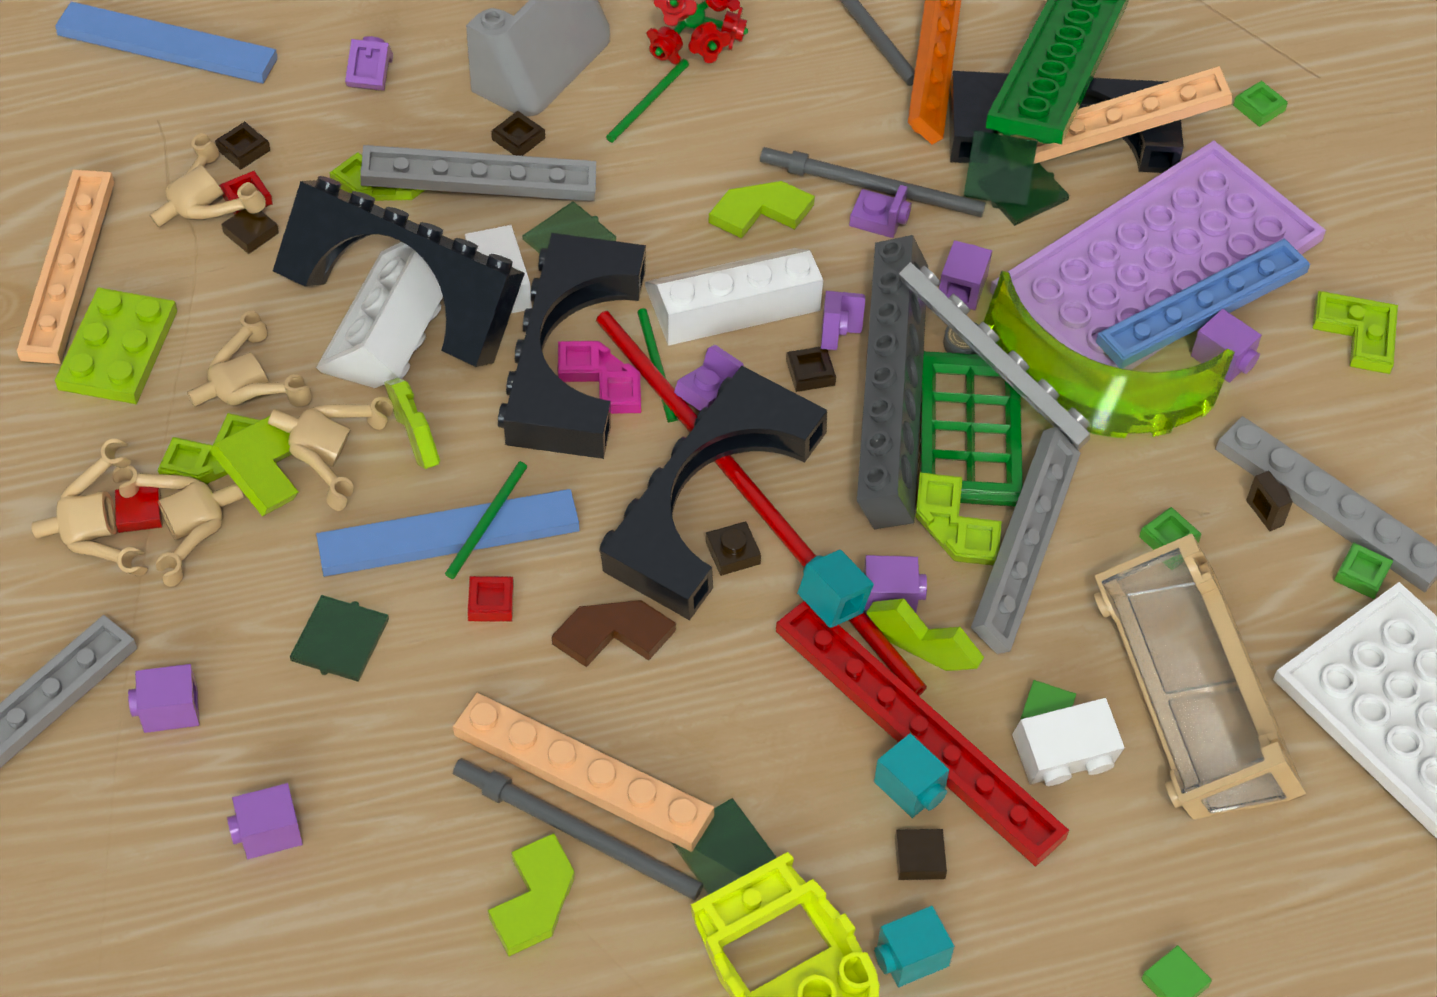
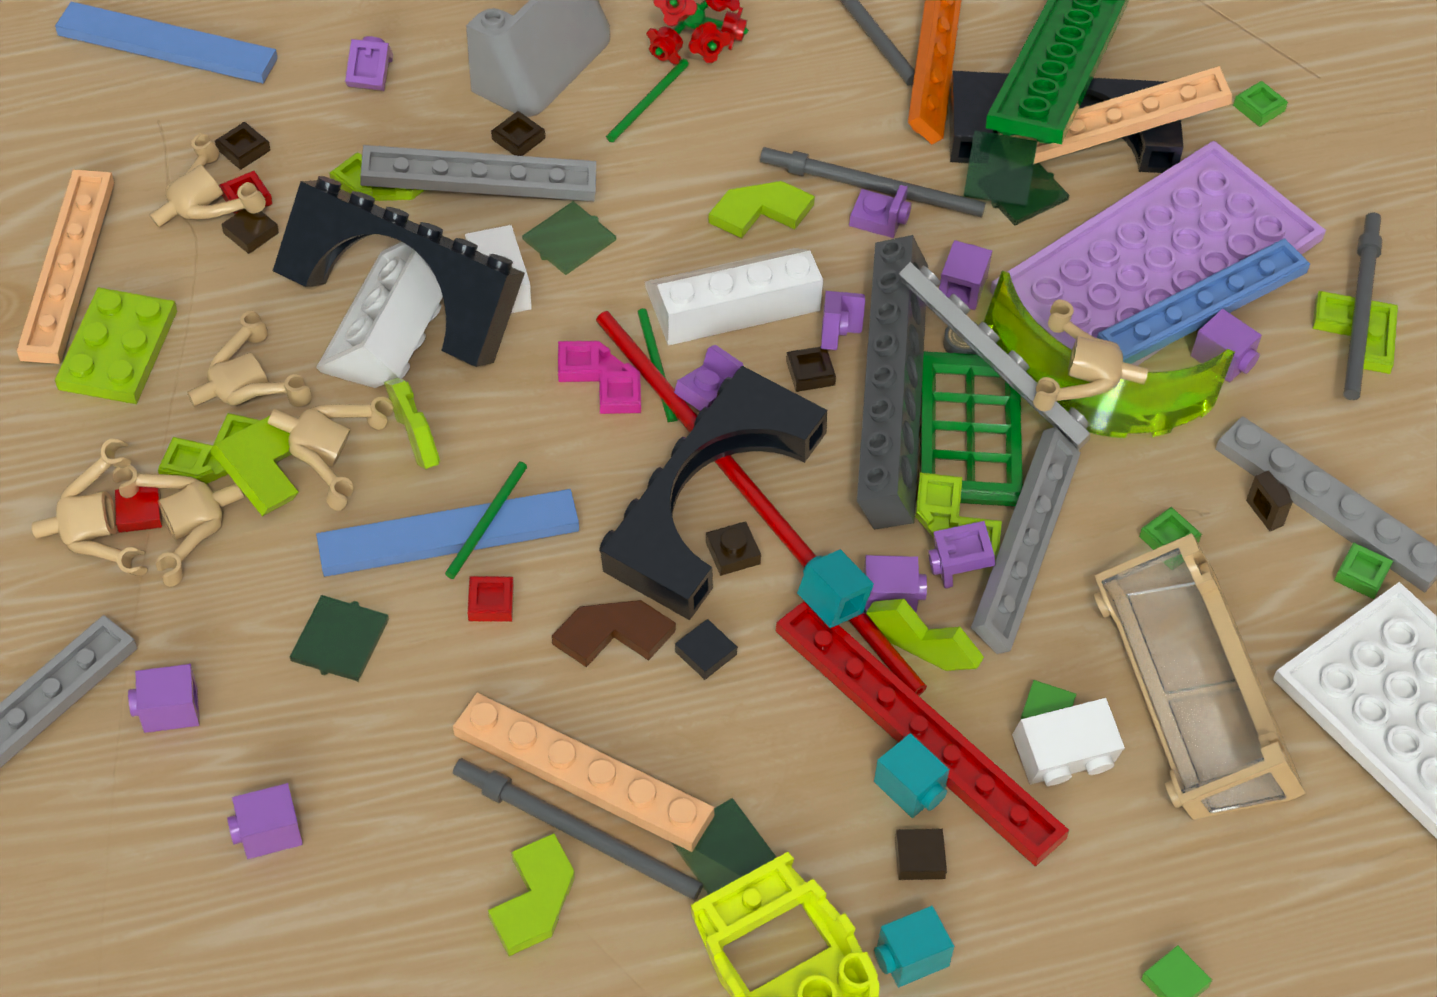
(541, 407): black arch -> none
(706, 649): none -> black tile
(960, 551): none -> medium lavender bracket
(1090, 360): none -> tan piece
(1369, 250): none -> dark grey bar

